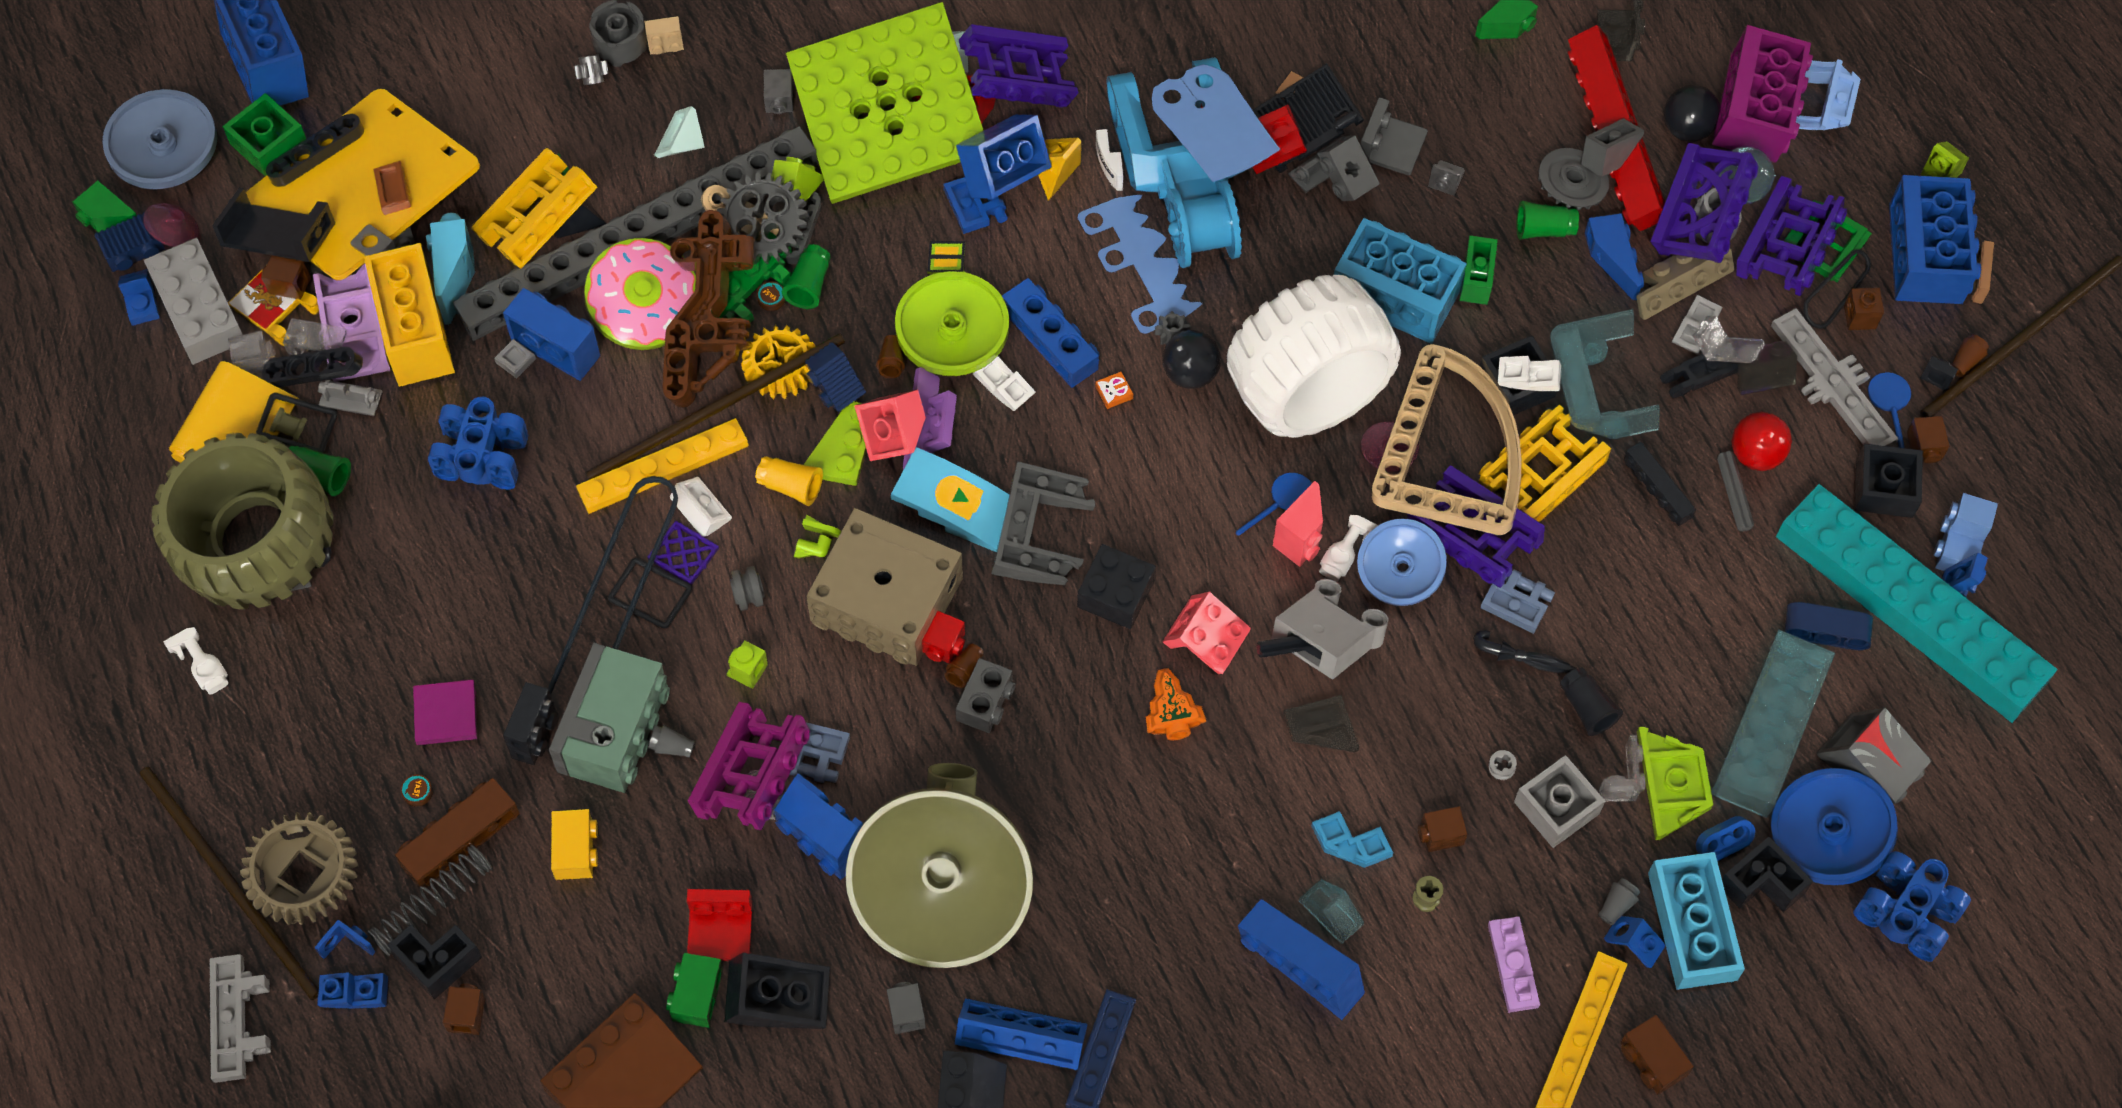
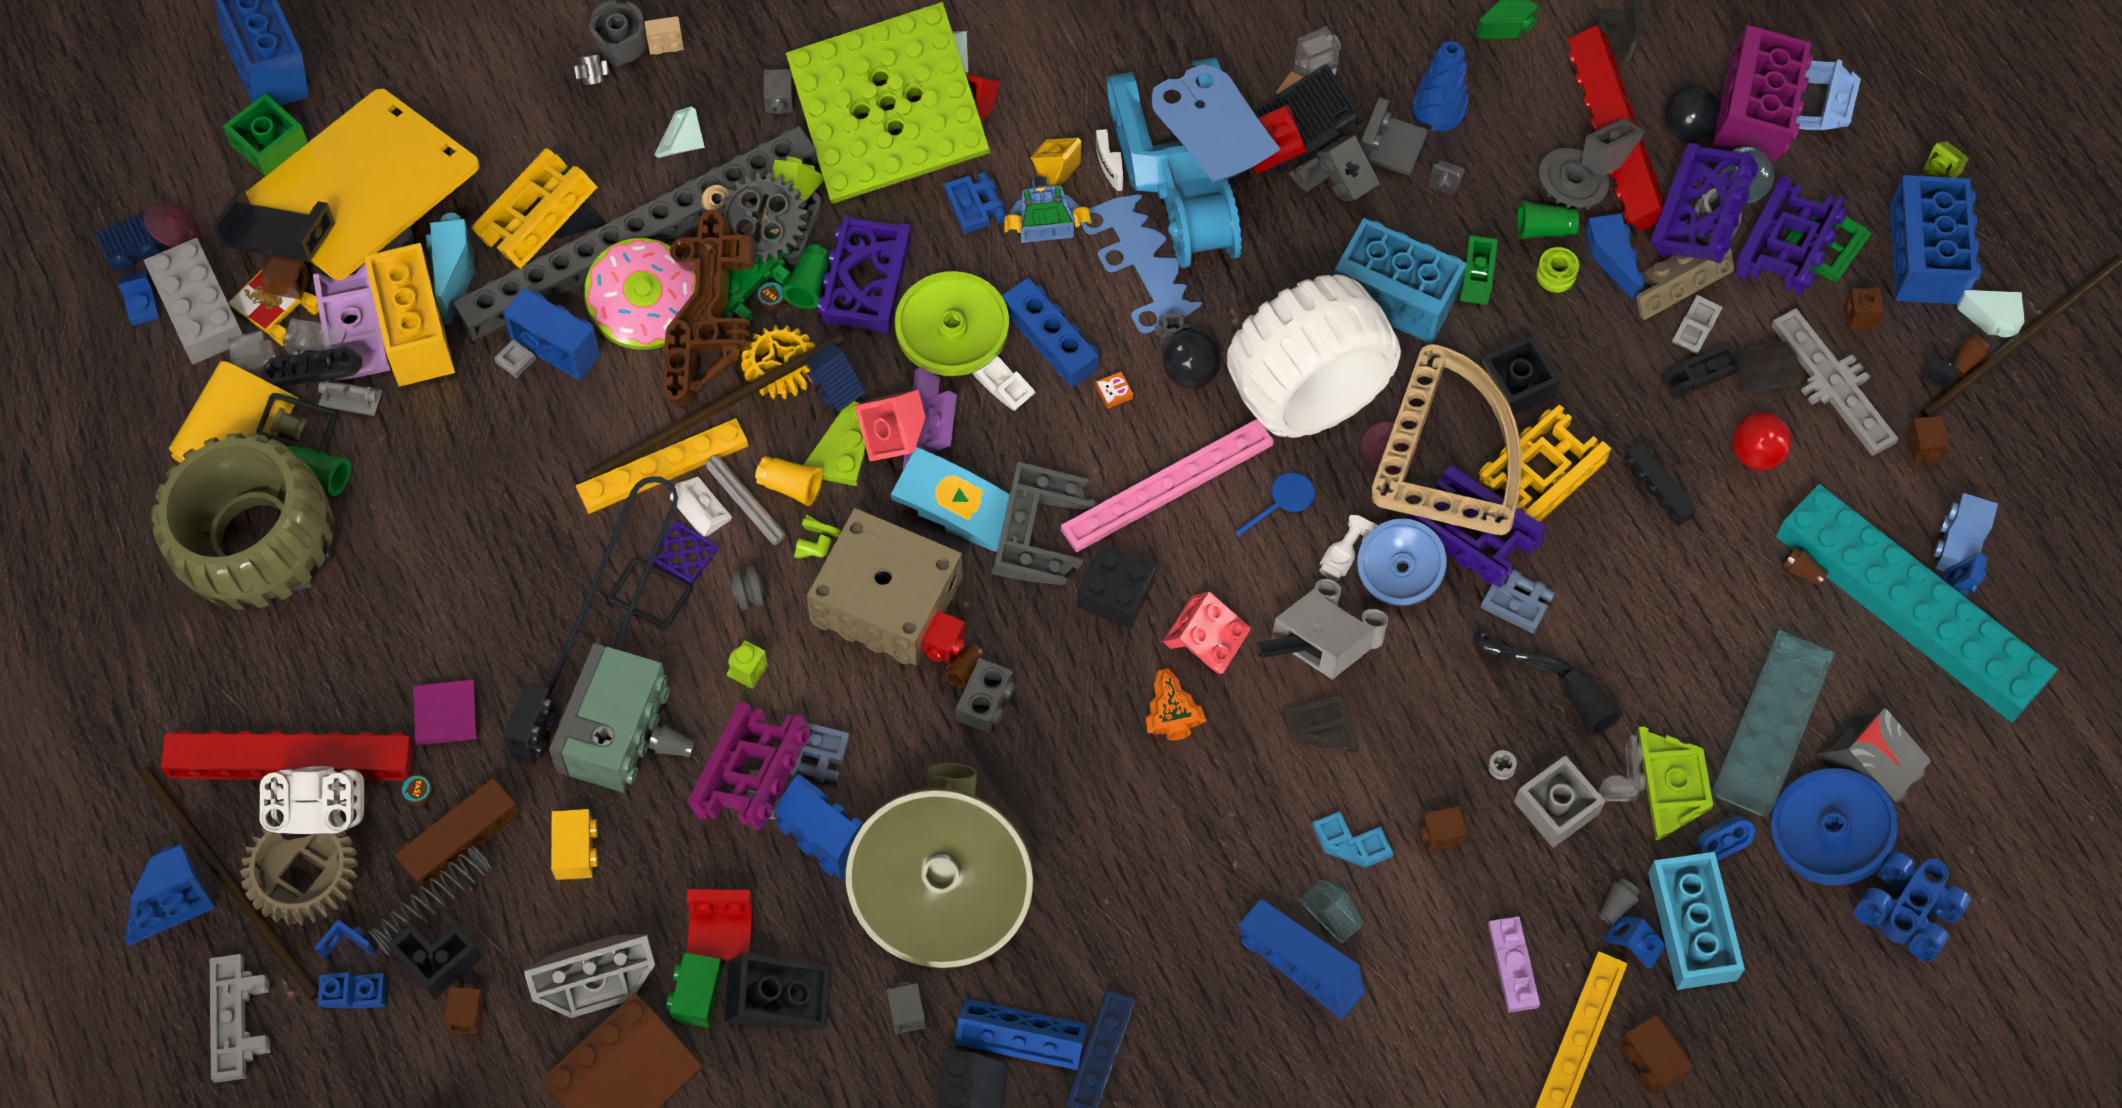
(101, 208): green slope -> none
(160, 139): sand blue dish -> none
(166, 895): none -> blue wedge
(205, 667): white piece -> none
(256, 755): none -> red brick
(311, 800): none -> white piece
(317, 153): black beam -> none
(384, 242): flat silver bracket -> none
(392, 188): dark orange tile -> none
(475, 445): blue piece -> none
(591, 974): none -> light grey wedge
(745, 500): none -> light grey axle
(882, 305): none -> dark purple fence
(890, 360): reddish brown cone -> none
(946, 256): piece -> none
(1003, 156): blue brick -> none
(1022, 48): dark purple fence -> none
(1045, 213): none -> torso
(1166, 485): none -> bright pink plate
(1300, 527): coral slope -> none
(1315, 51): none -> clear brick
(1435, 890): olive bush -> none
(1443, 91): none -> blue cone
(1524, 374): white slope -> none
(1555, 280): none -> lime wheel
(1584, 344): clear light blue windscreen -> none
(1719, 347): clear bracket -> none
(1735, 491): dark grey axle -> none
(1766, 870): black brick -> none
(1802, 565): none -> reddish brown cone
(1805, 309): black piece -> none
(1829, 625): dark blue beam -> none
(1888, 480): black brick -> none
(1891, 394): blue piece -> none
(1982, 285): medium nougat tile -> none
(1993, 311): none -> light aqua slope

